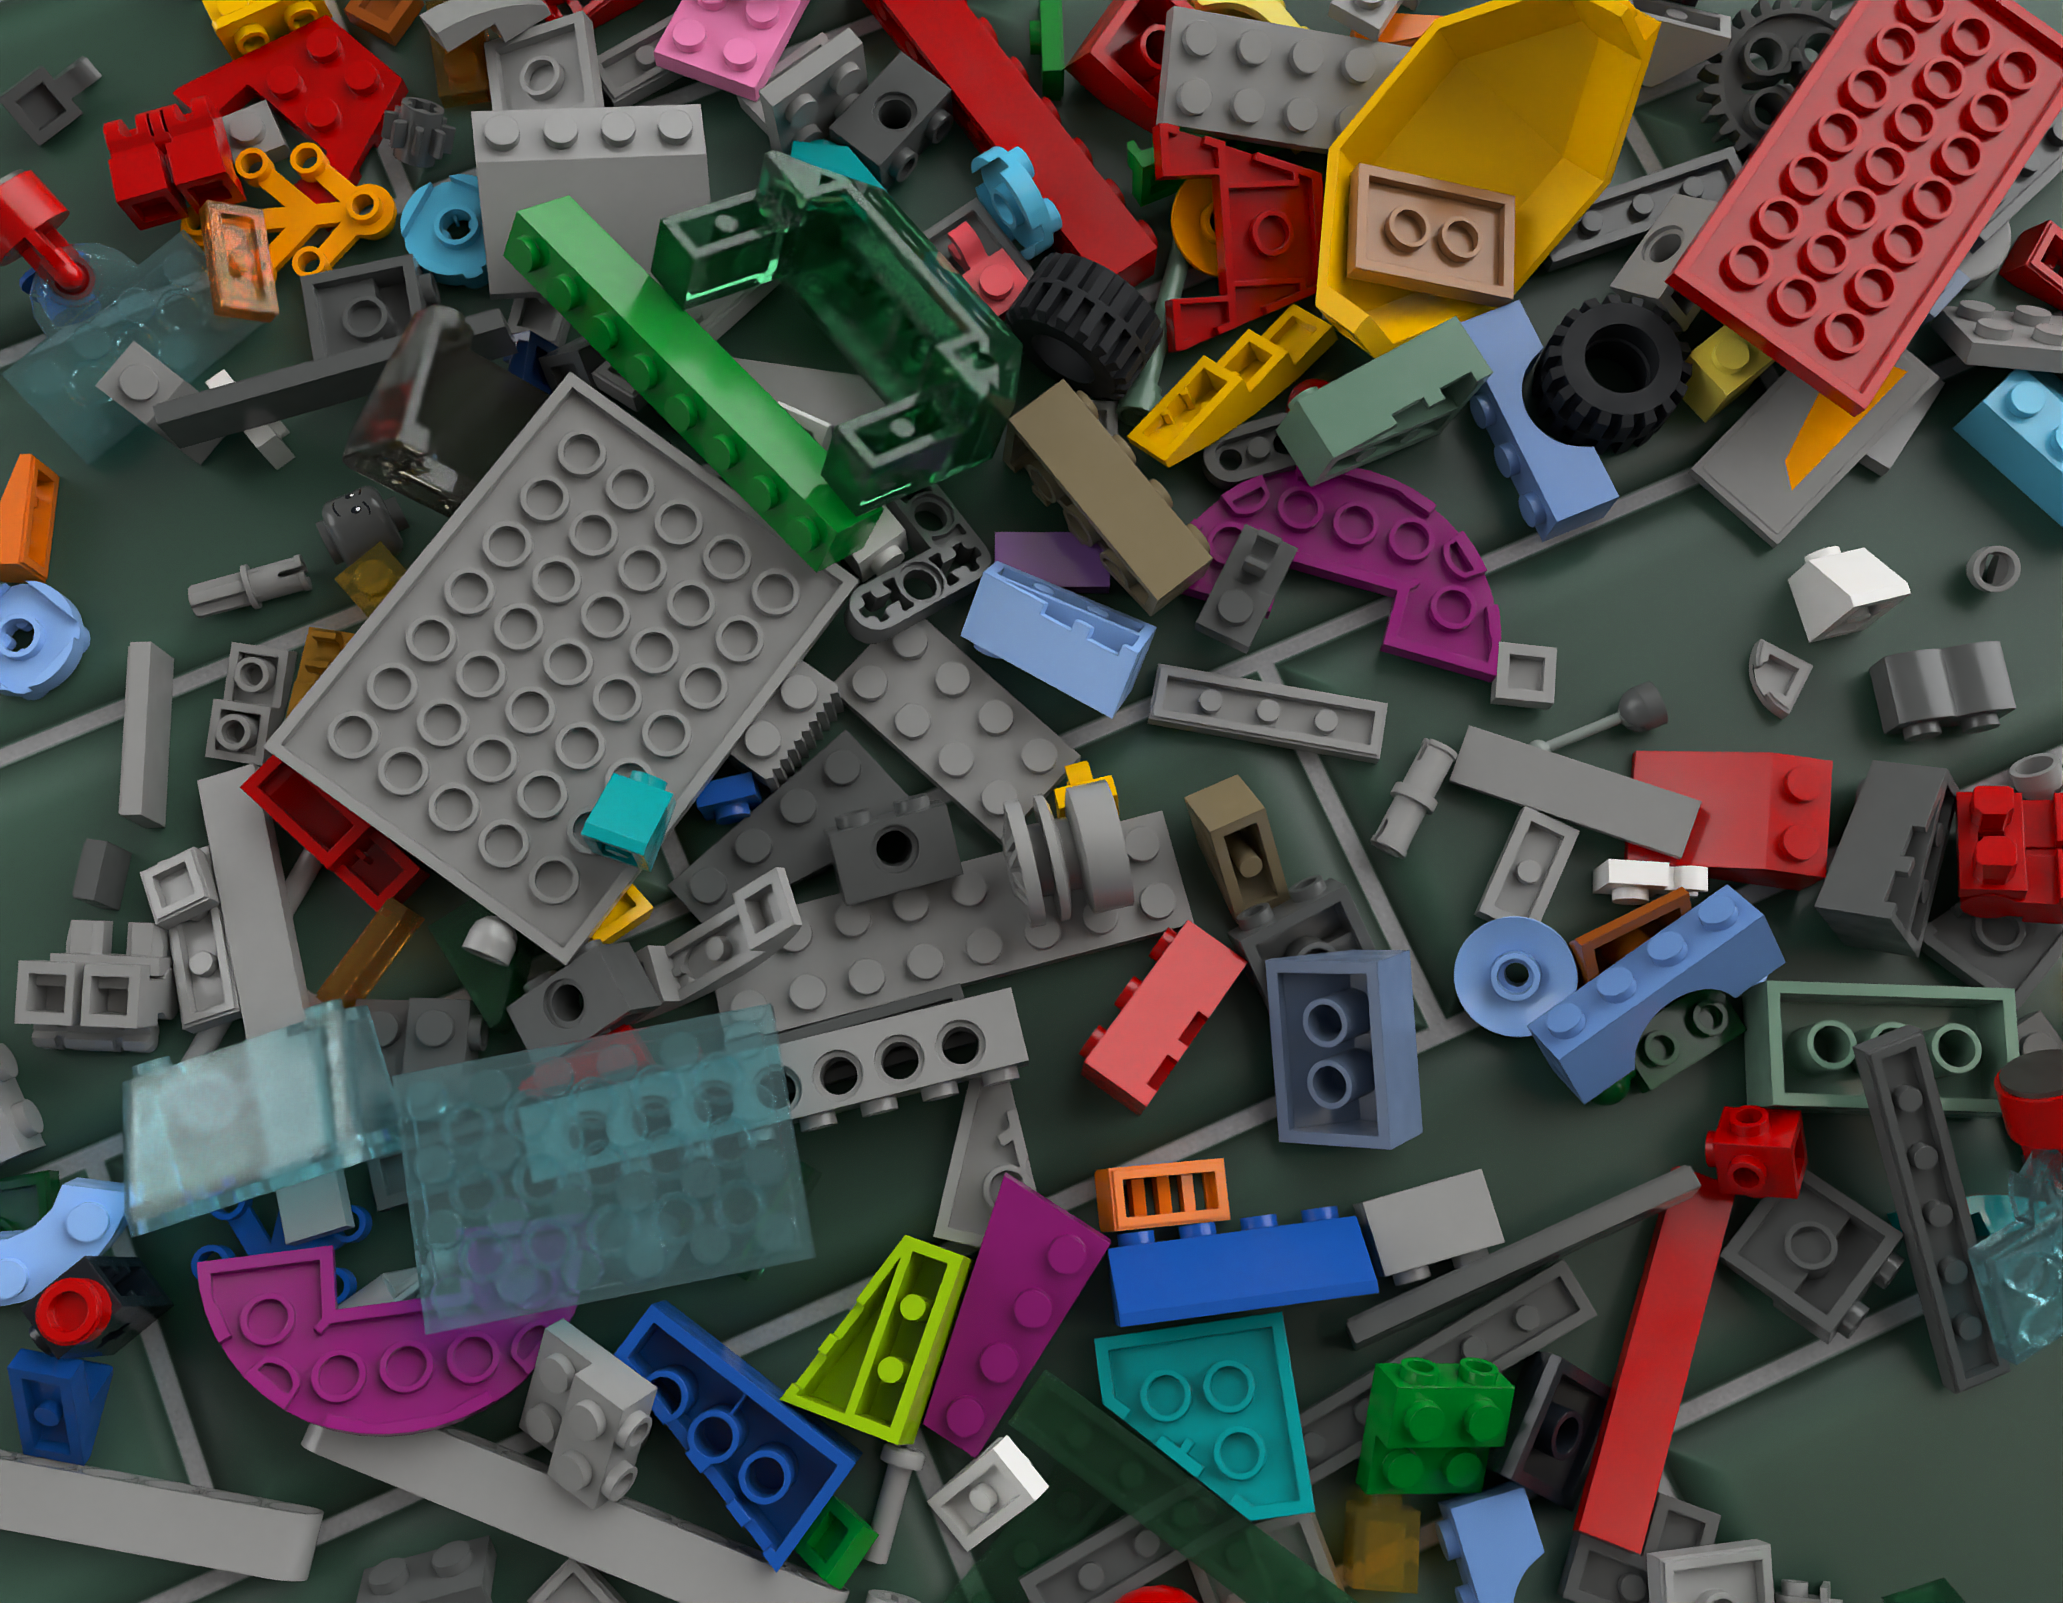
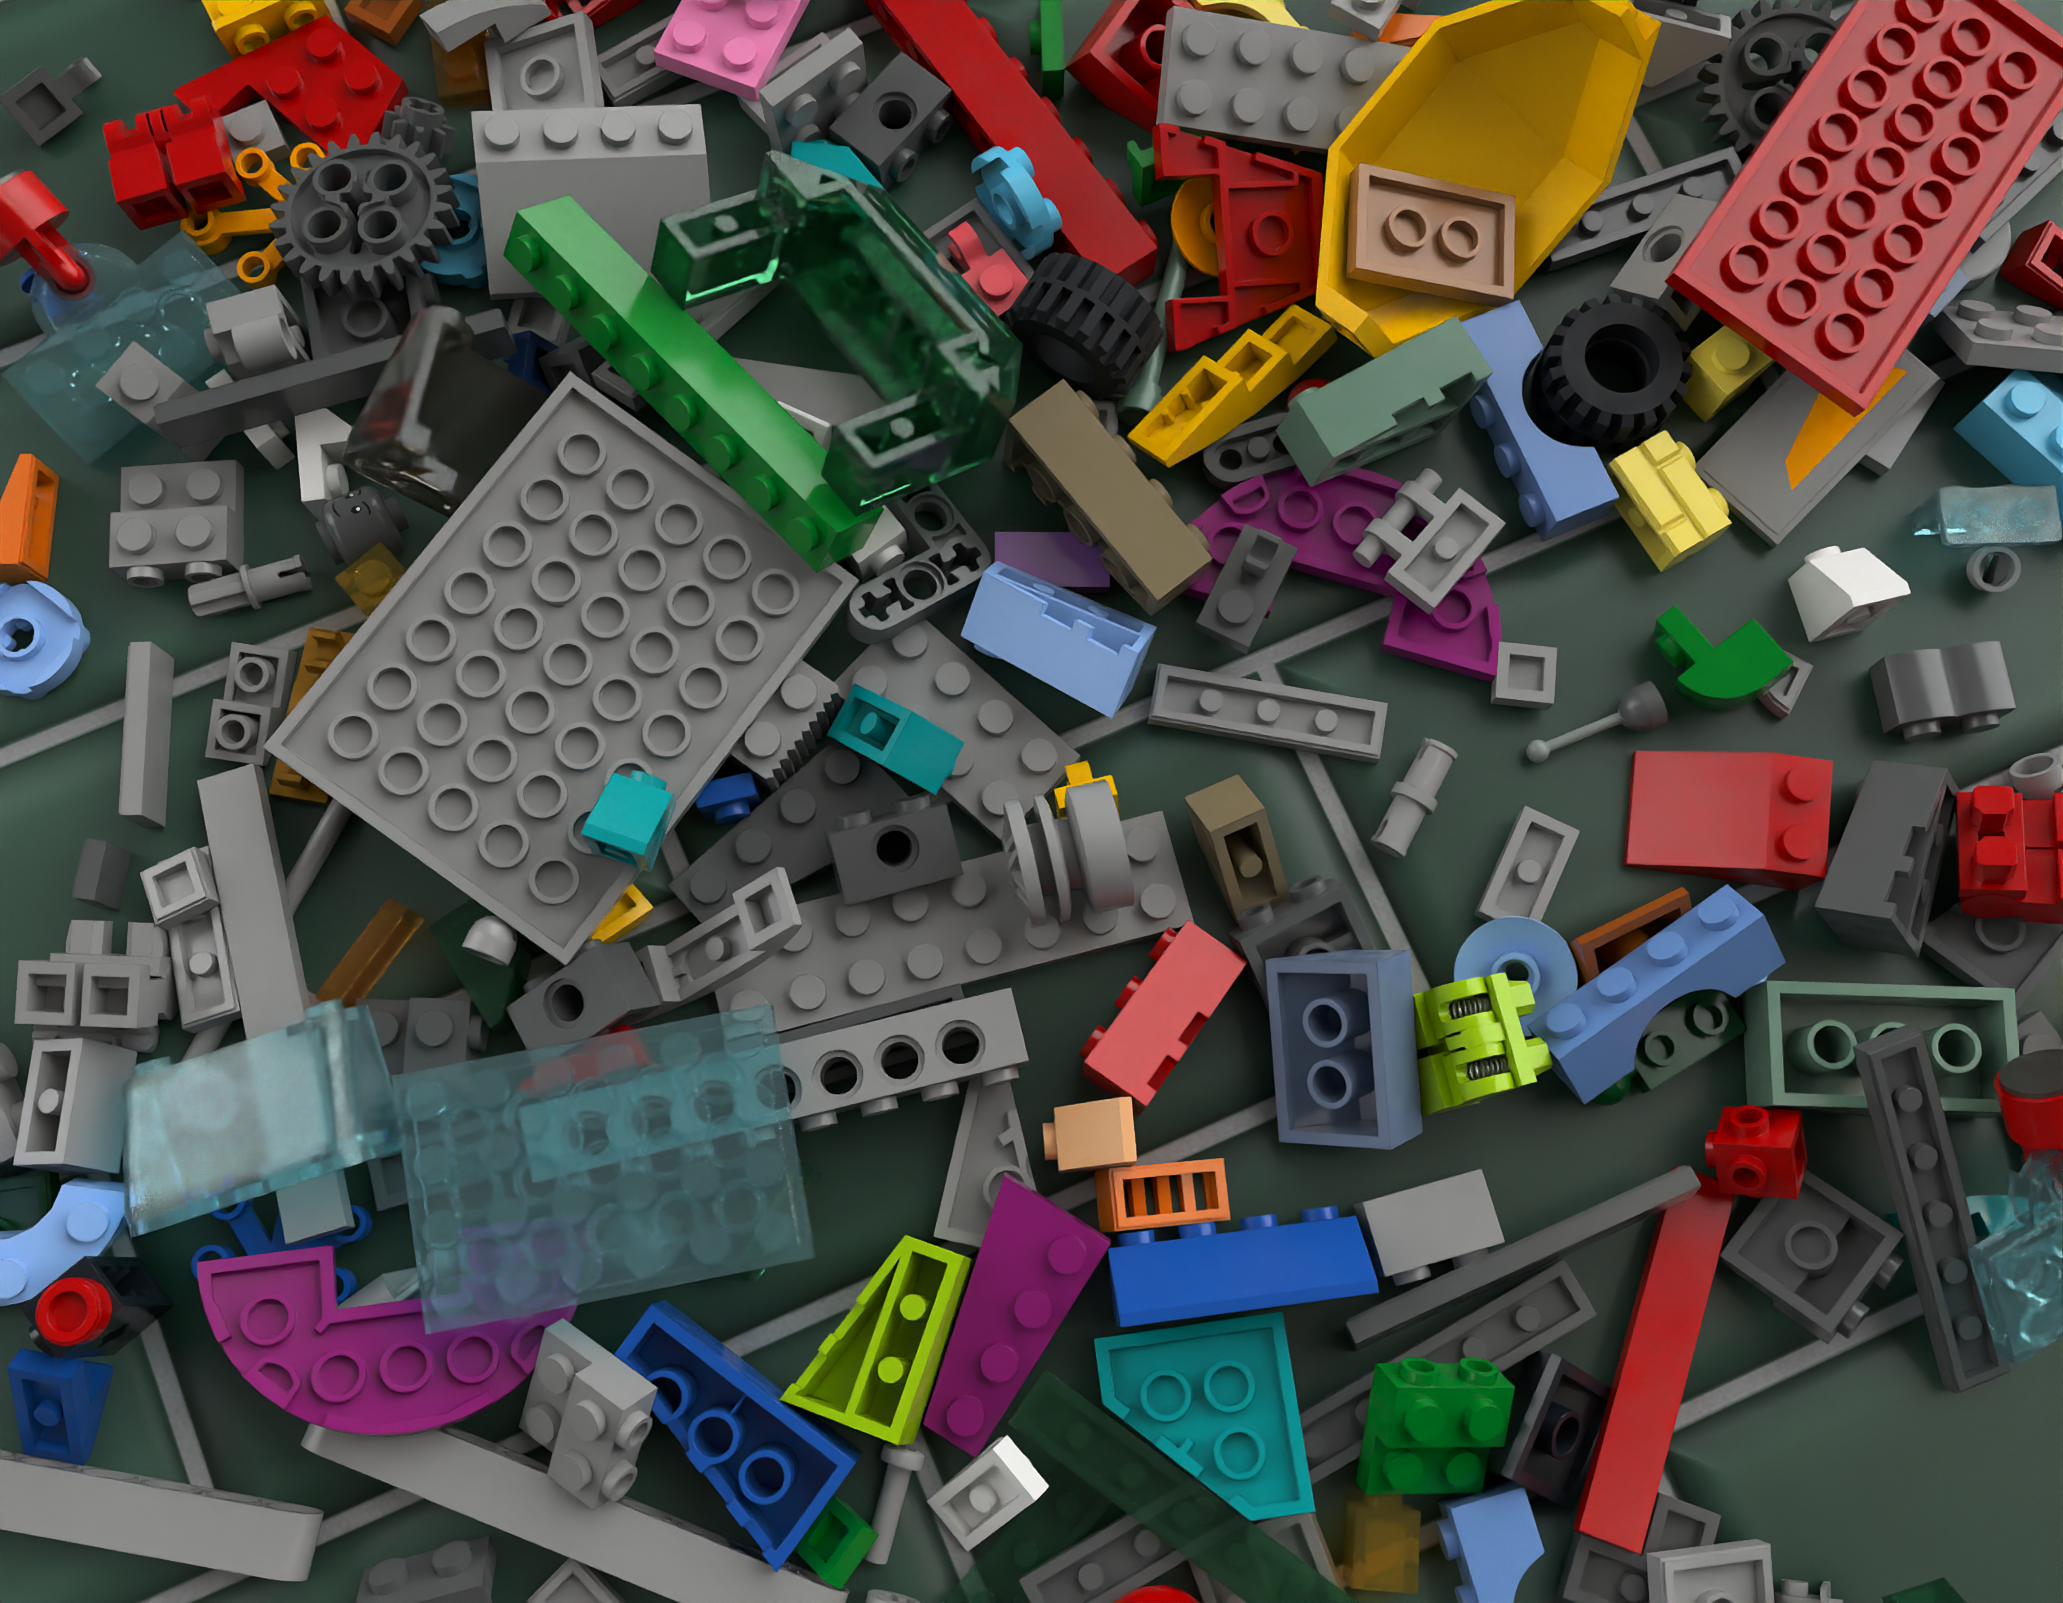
(74, 1107): none -> light grey brick
(178, 523): none -> light grey plate
(238, 261): clear orange plate -> none
(256, 333): none -> light grey hinge
(320, 449): none -> white slope
(335, 835): red slope -> none
(364, 215): none -> dark grey gear
(896, 738): none -> teal slope
(1091, 1136): none -> light nougat slope
(1441, 552): none -> light grey plate
(1475, 1042): none -> lime hips
(1575, 792): light grey tile -> none
(1635, 881): white plate -> none
(1667, 500): none -> light yellow brick
(1725, 674): none -> green brick
(1990, 516): none -> clear light blue bracket

